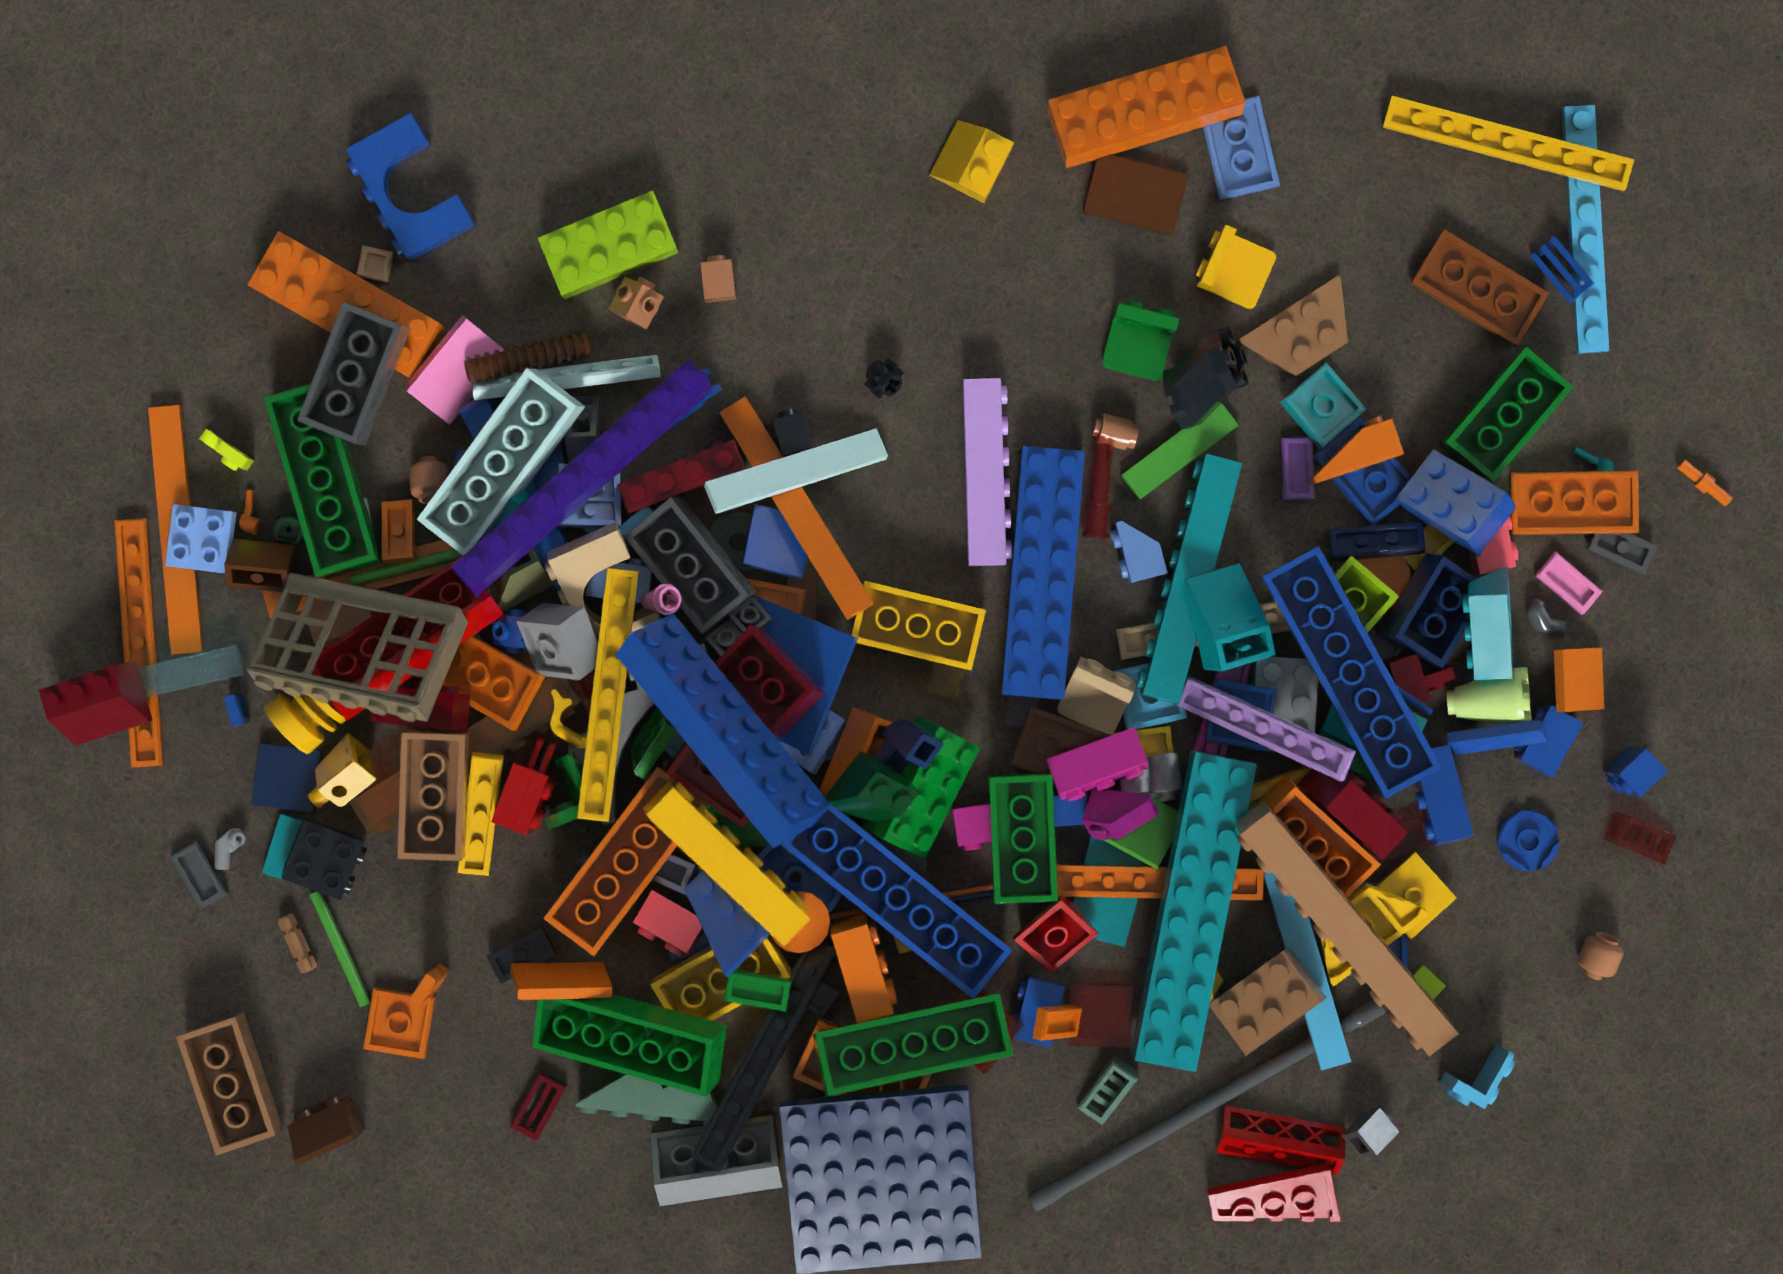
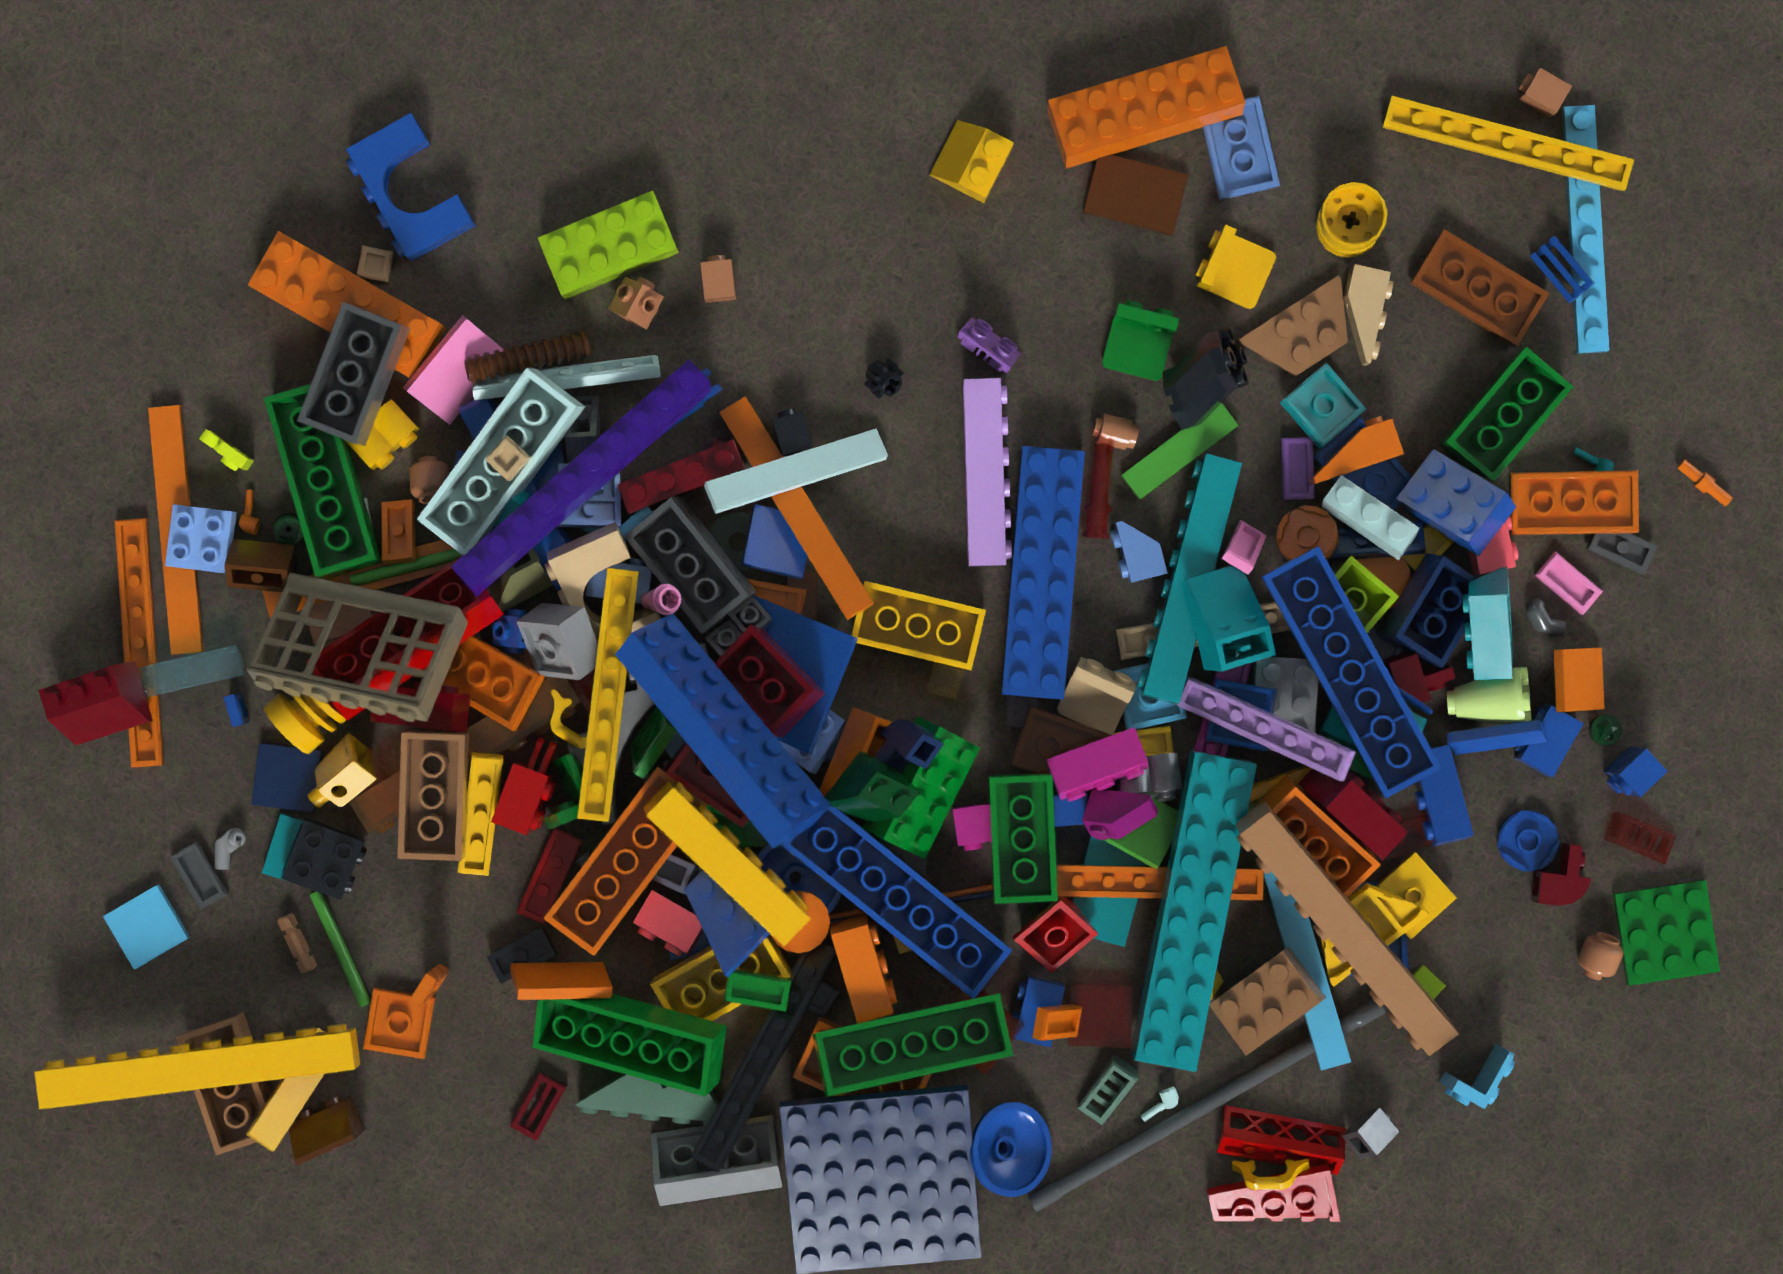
(146, 926): none -> medium azure tile
(198, 1067): none -> yellow brick
(282, 1109): none -> yellow tile
(389, 432): none -> yellow brick
(508, 458): none -> tan tile
(550, 875): none -> red tile
(979, 334): none -> medium lavender hinge
(1023, 1153): none -> blue dish
(1169, 1100): none -> light aqua hand
(1244, 547): none -> bright pink tile
(1280, 1182): none -> yellow helmet
(1306, 529): none -> orange tile
(1364, 304): none -> tan slope
(1368, 215): none -> yellow wheel
(1370, 517): none -> light aqua brick
(1543, 92): none -> nougat brick
(1565, 886): none -> dark red brick
(1605, 730): none -> dark green tile
(1666, 932): none -> green plate

